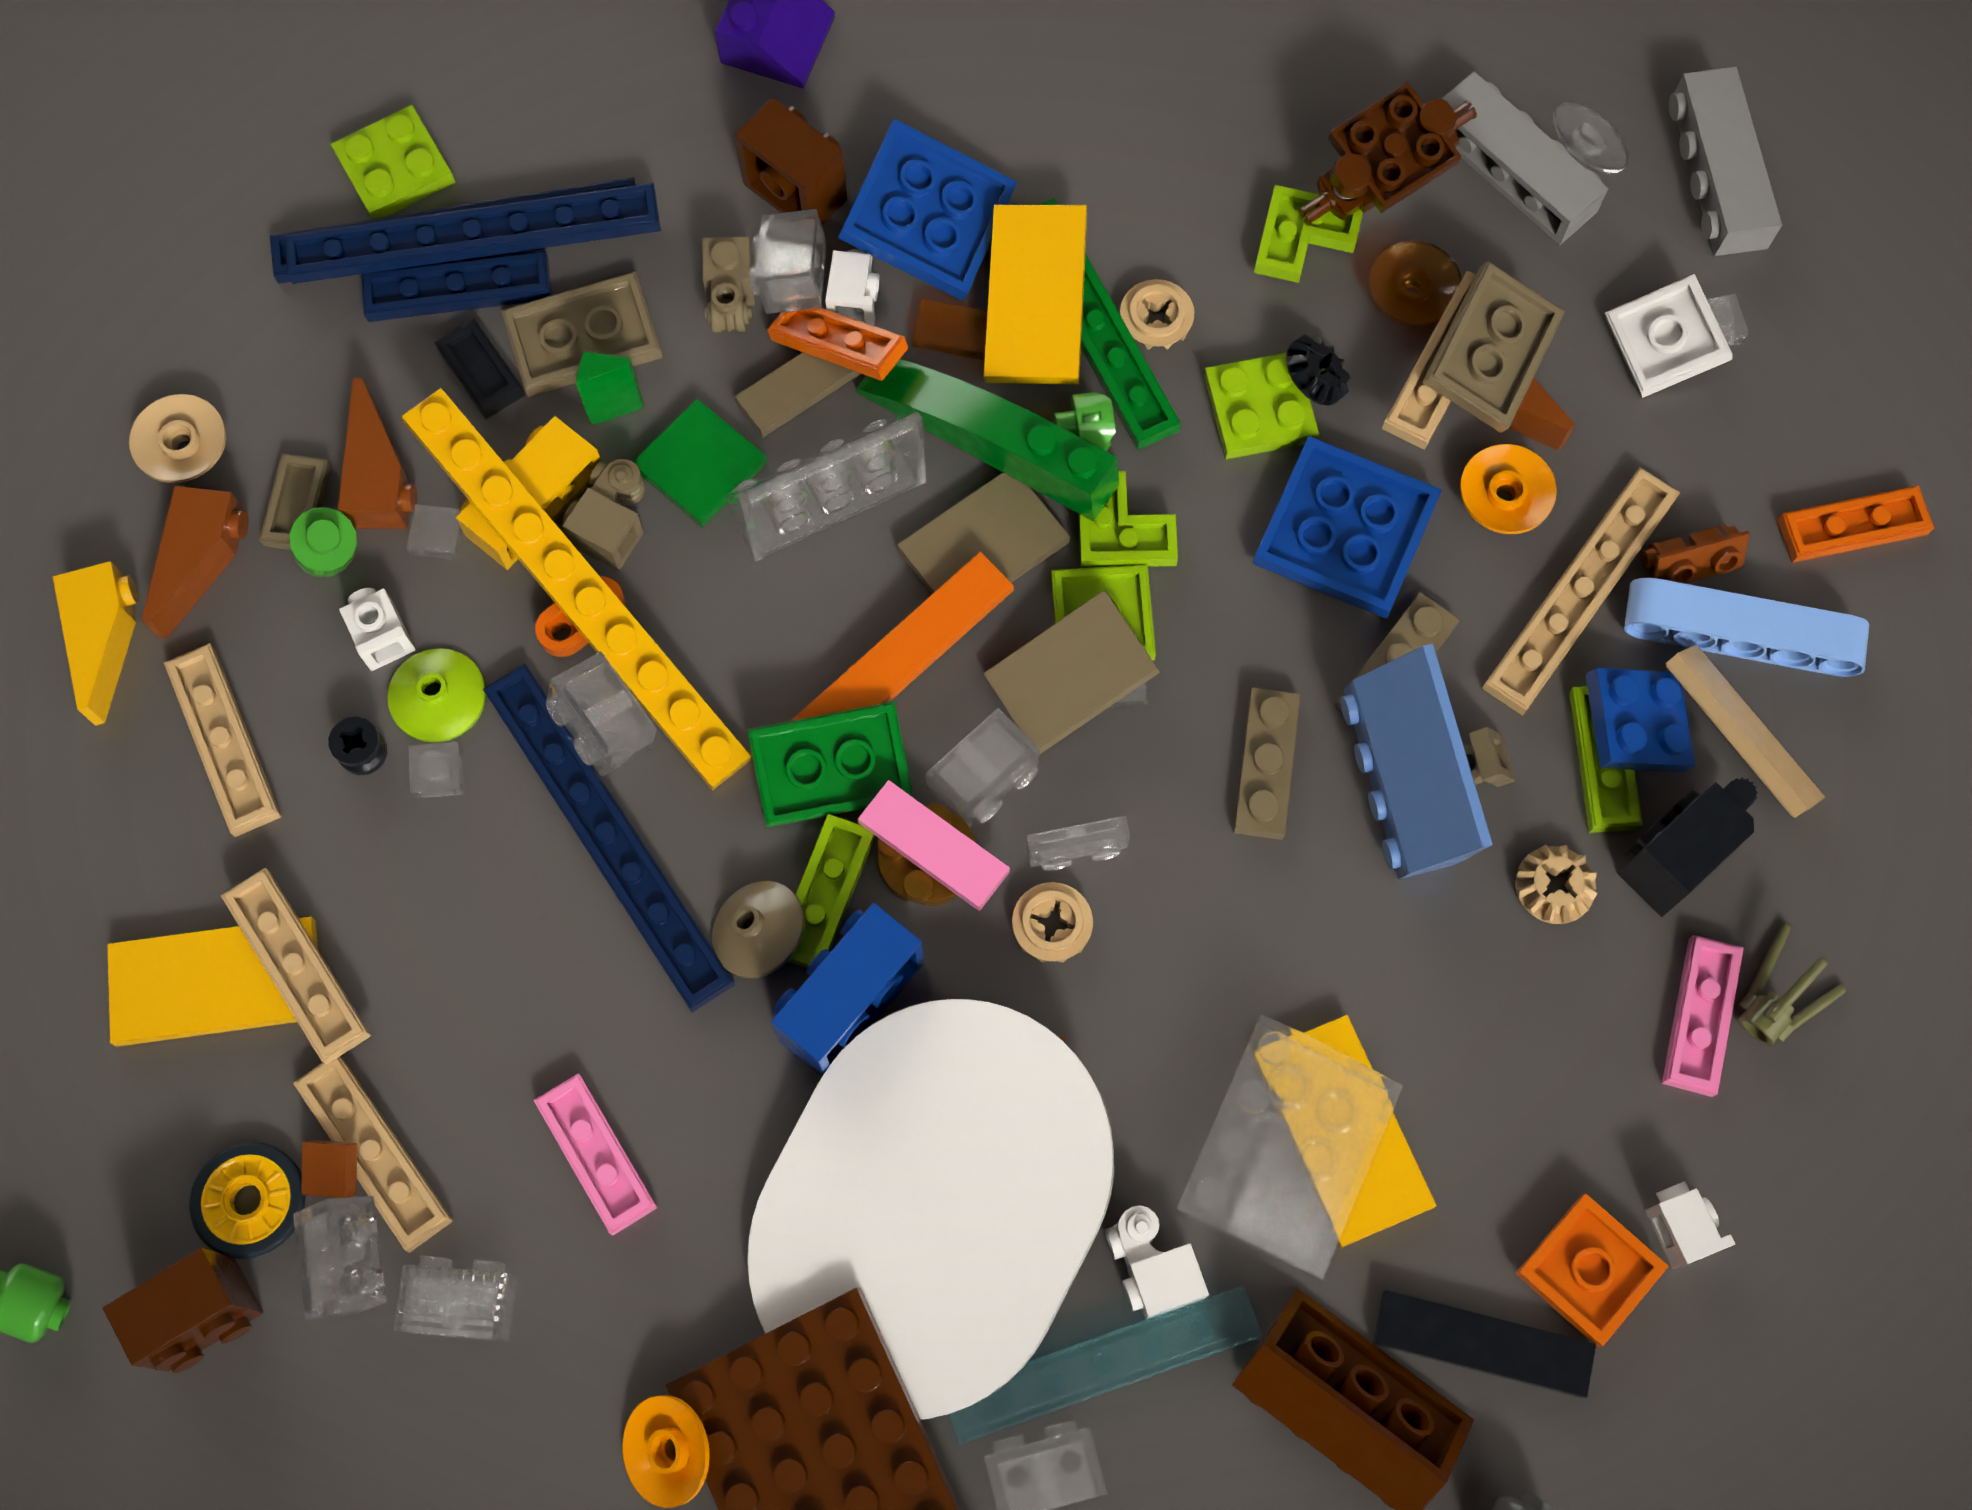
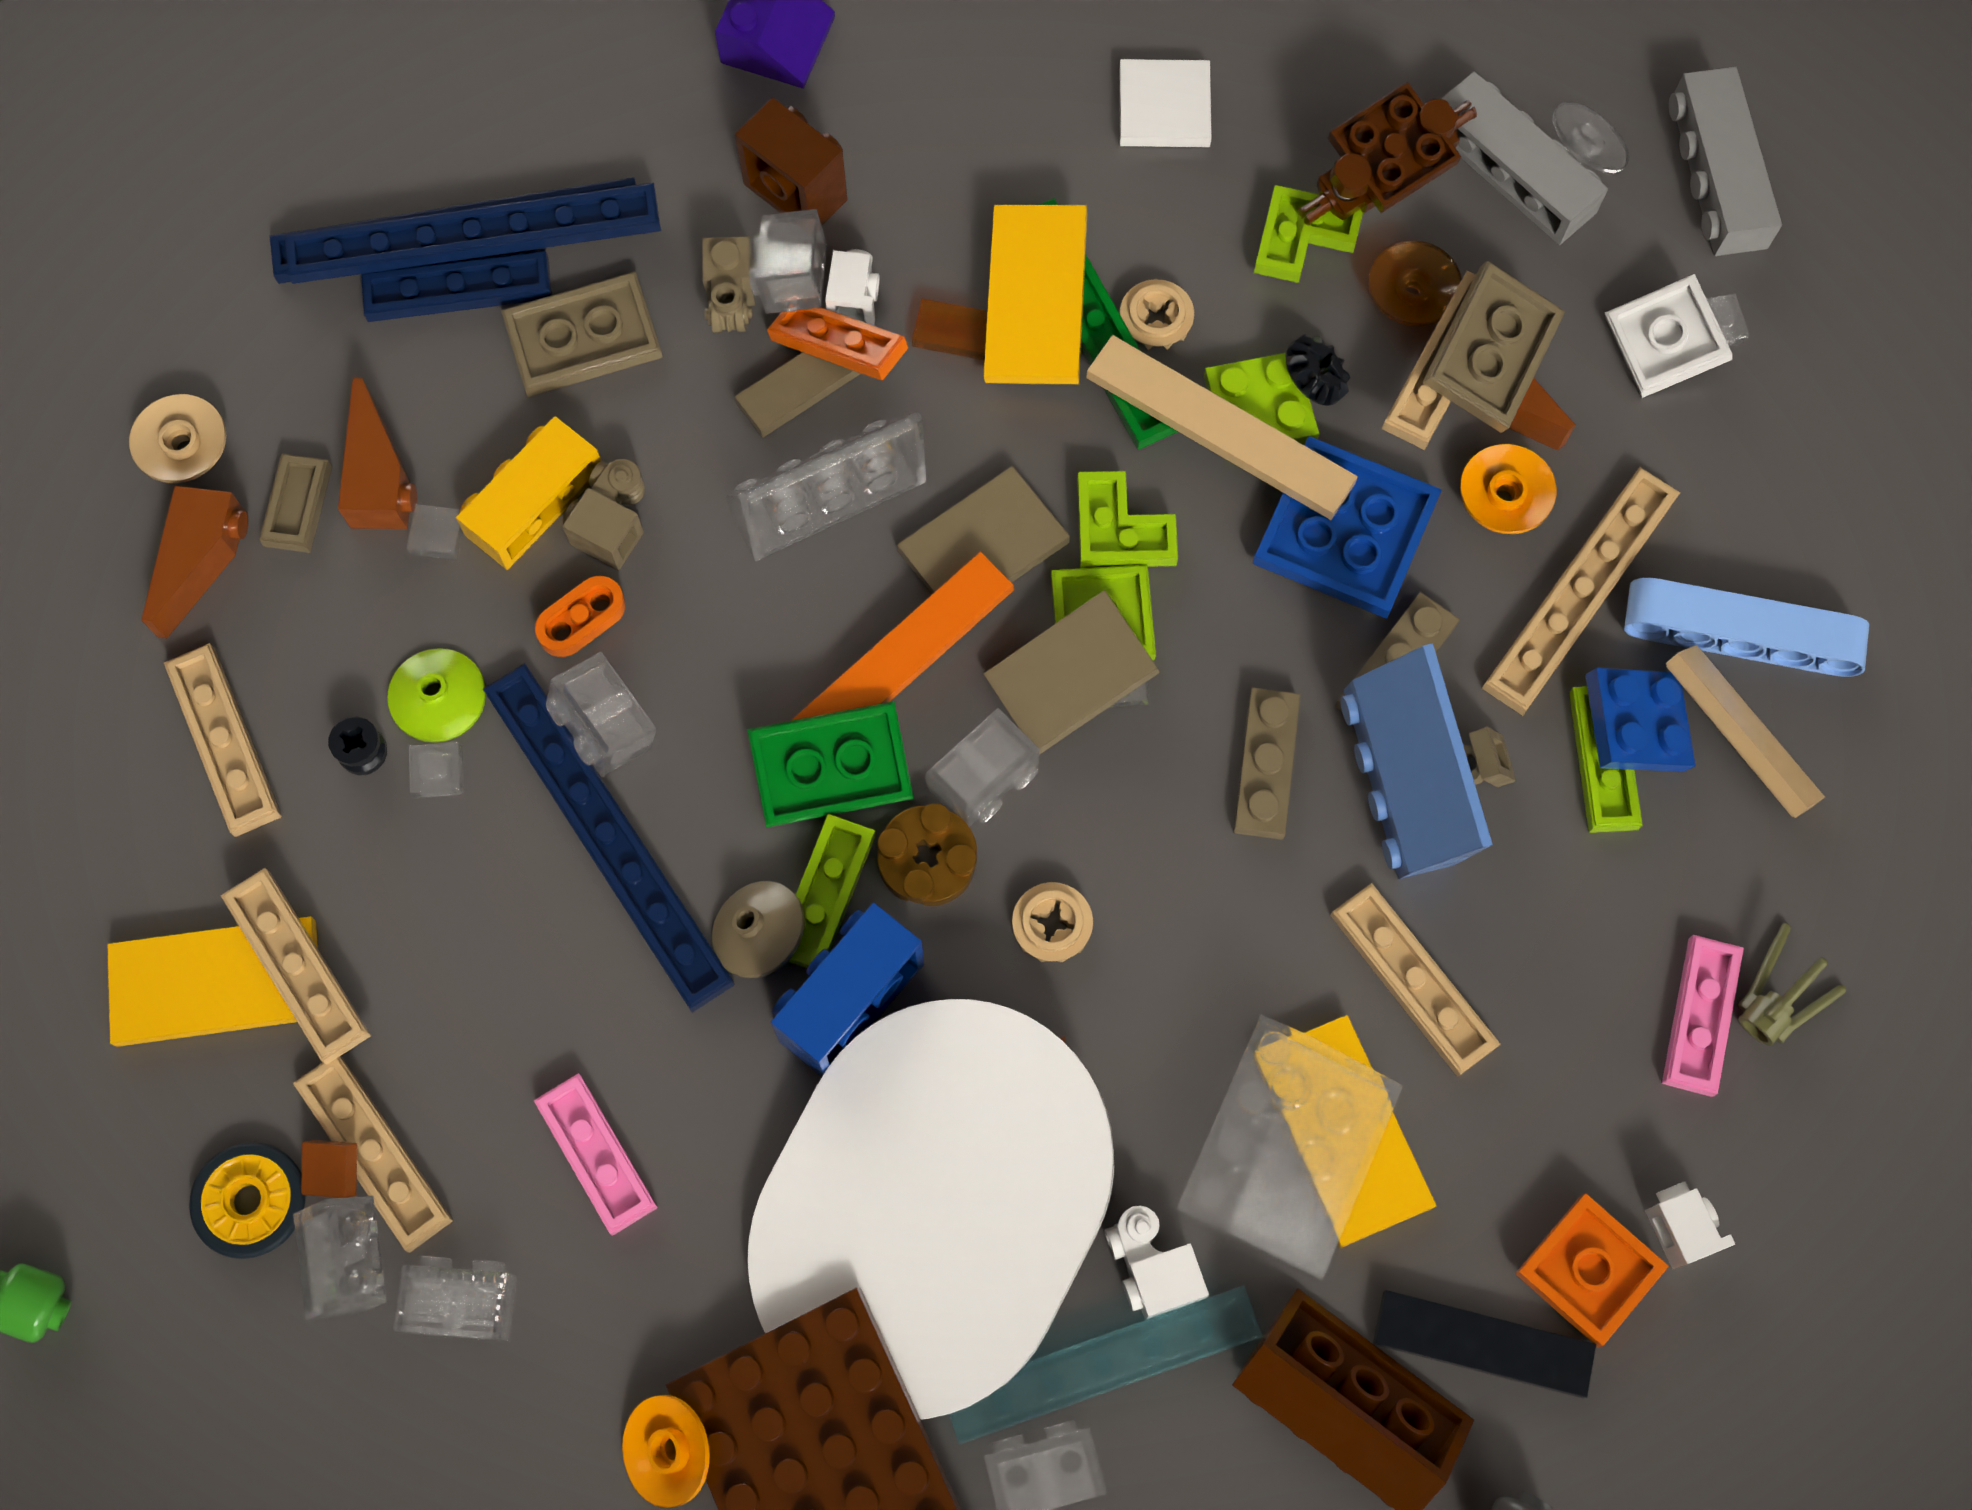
(97, 631): yellow slope -> none
(183, 1312): reddish brown brick -> none
(322, 542): bright green piece -> none
(386, 637): white brick -> none
(393, 163): lime plate -> none
(480, 369): black tile -> none
(576, 588): yellow plate -> none
(607, 386): green slope -> none
(699, 462): green tile -> none
(927, 210): blue plate -> none
(934, 845): bright pink tile -> none
(1001, 435): green slope -> none
(1089, 418): bright green piece -> none
(1095, 839): clear plate -> none
(1165, 103): none -> white tile
(1222, 427): none -> tan tile
(1415, 980): none -> tan tile
(1556, 907): tan gear -> none
(1689, 843): black hinge -> none
(1712, 553): dark orange hinge -> none
(1855, 524): orange tile -> none

